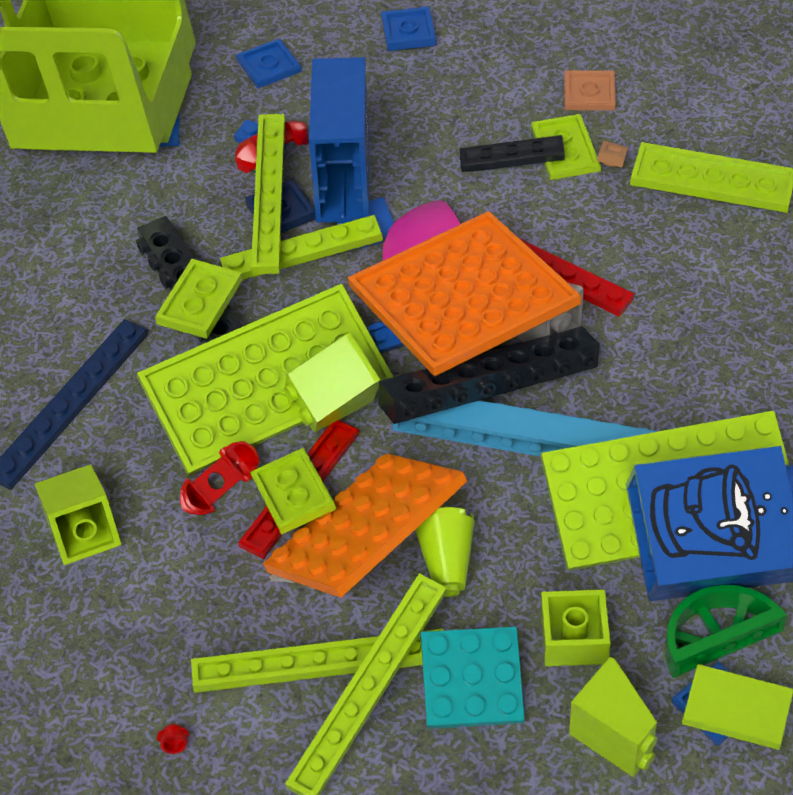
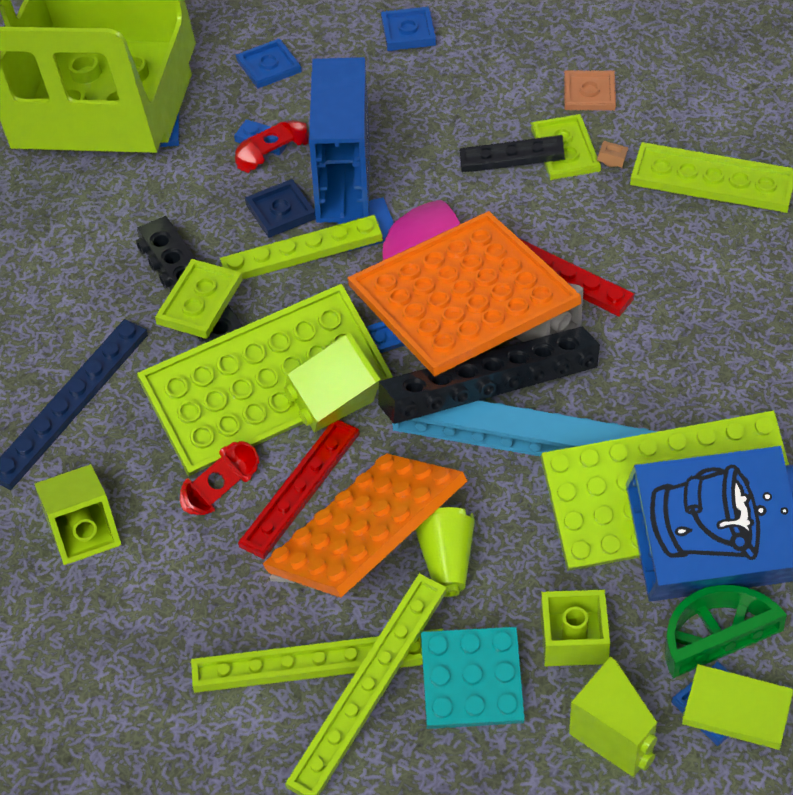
(173, 738): red plate -> none
(268, 195): lime plate -> none
(293, 491): lime tile -> none

